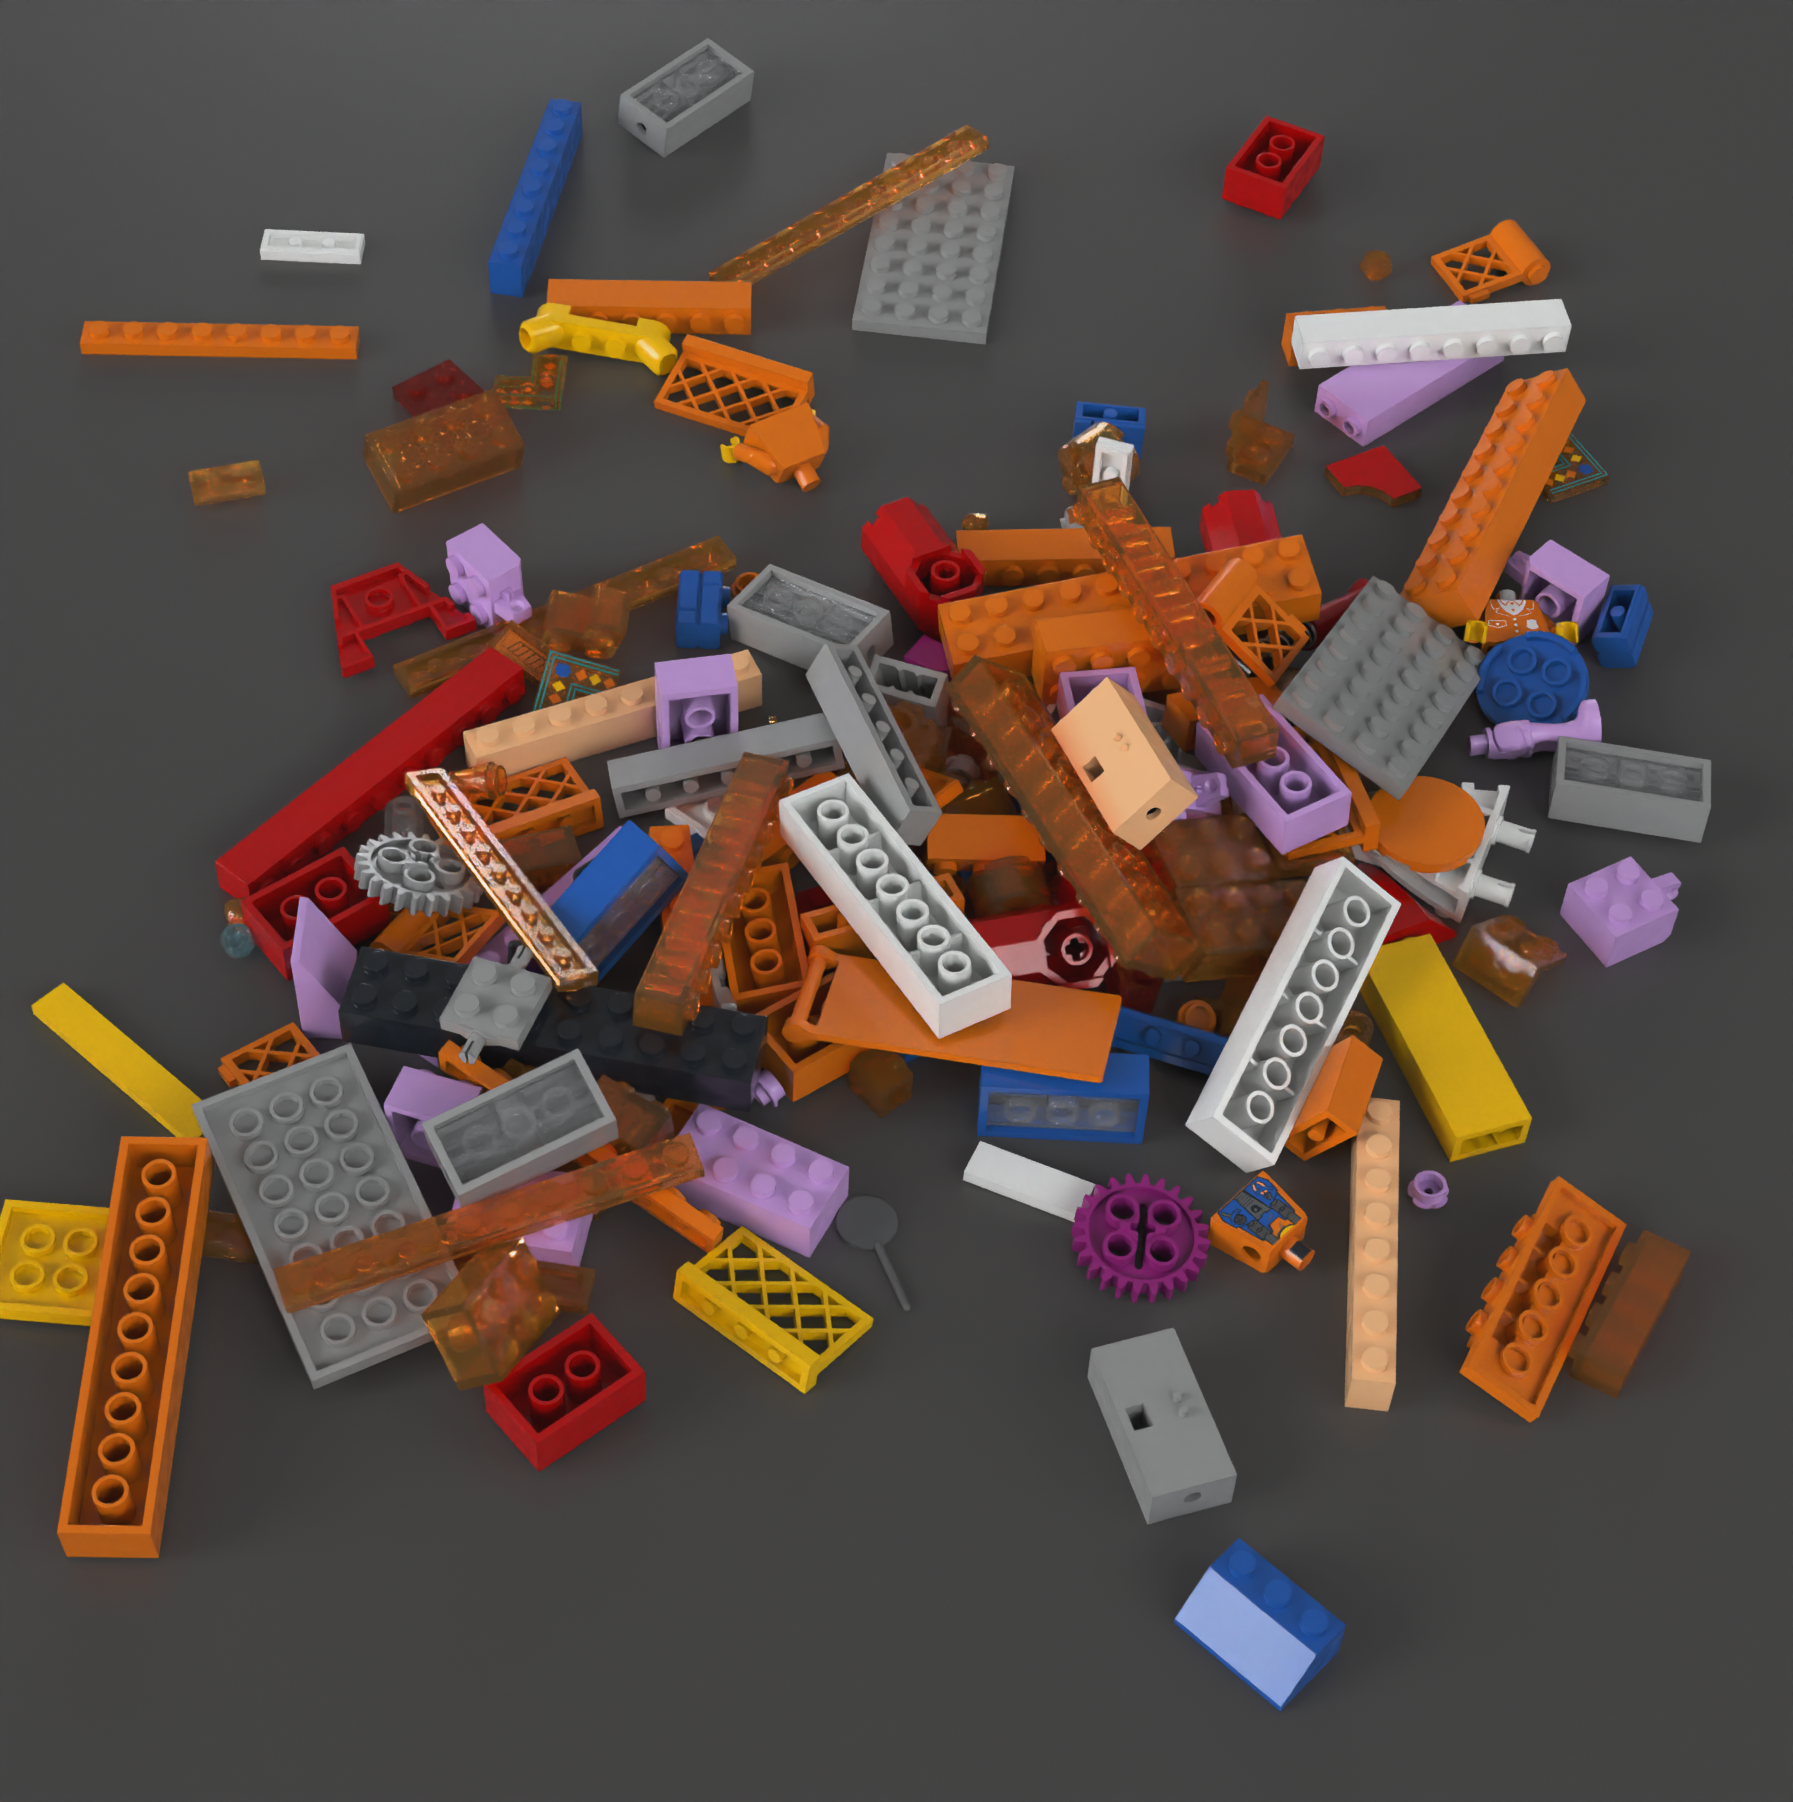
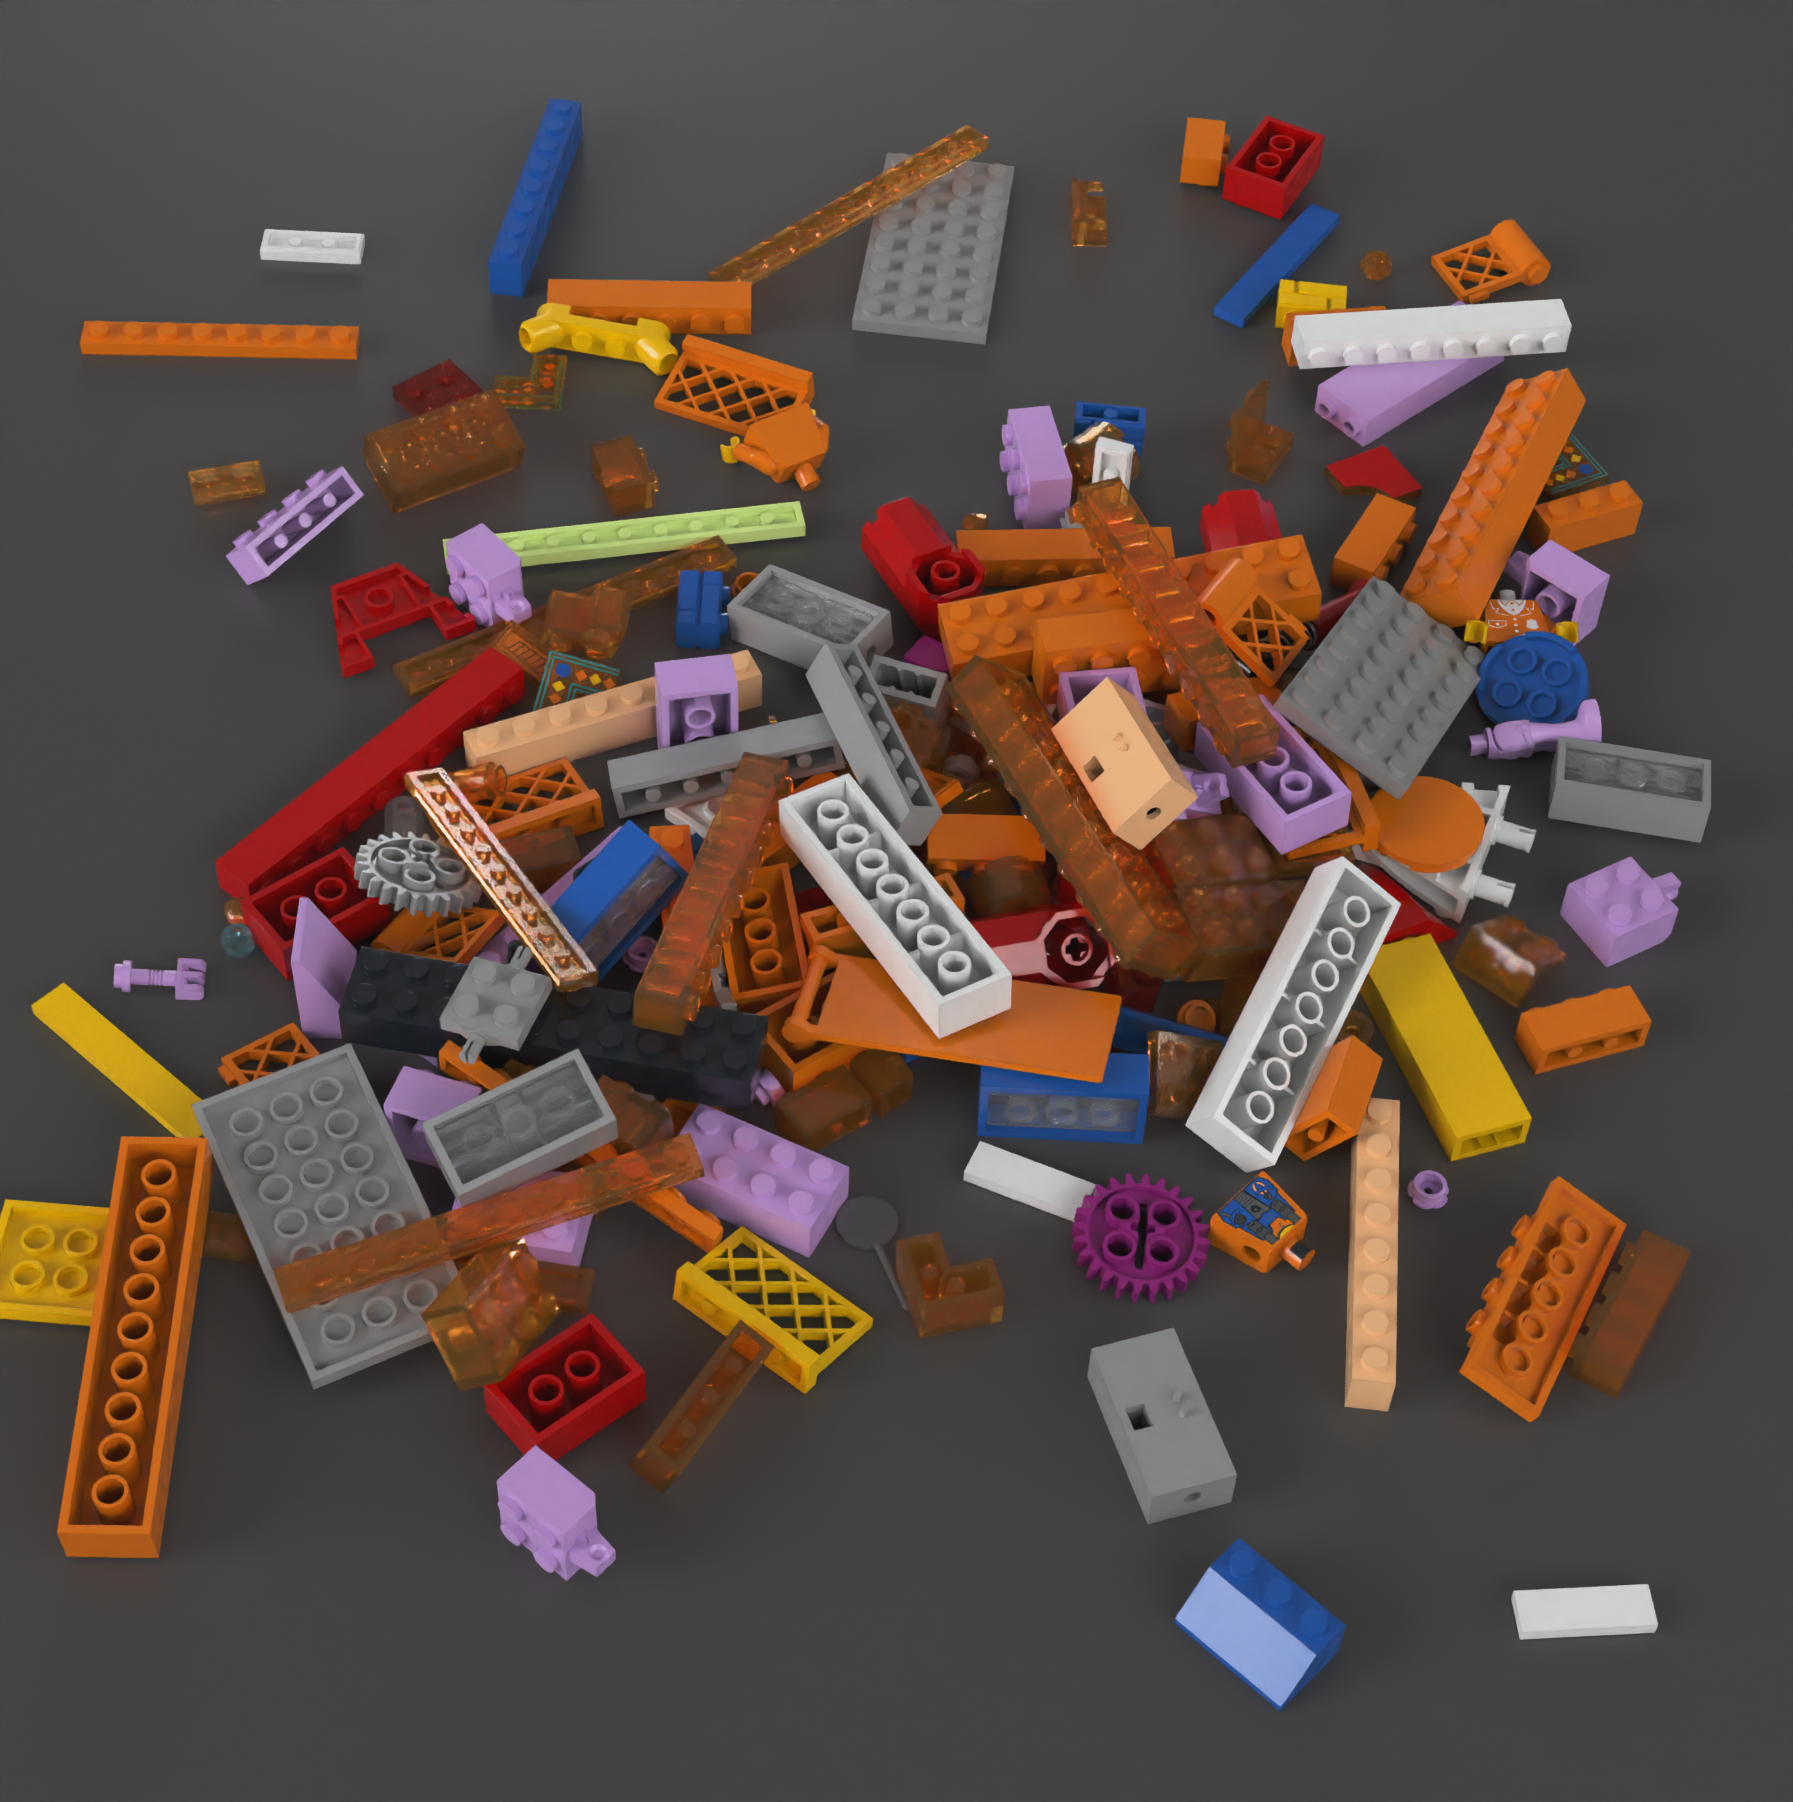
(187, 979): none -> lavender hinge
(292, 527): none -> lavender brick
(552, 1516): none -> lavender hinge
(624, 475): none -> clear orange brick
(642, 947): none -> lavender plate
(653, 534): none -> yellowish green plate
(685, 97): light grey brick -> none
(701, 1406): none -> clear orange brick
(823, 1110): none -> clear orange brick
(943, 1295): none -> clear orange brick
(1036, 467): none -> lavender brick
(1087, 214): none -> clear orange hinge
(1178, 1071): none -> clear orange plate
(1204, 152): none -> orange brick
(1275, 264): none -> blue tile
(1307, 297): none -> yellow brick
(1374, 542): none -> orange brick
(1582, 1029): none -> orange brick
(1584, 1611): none -> white tile
(1586, 517): none -> orange brick
(1622, 626): blue brick -> none

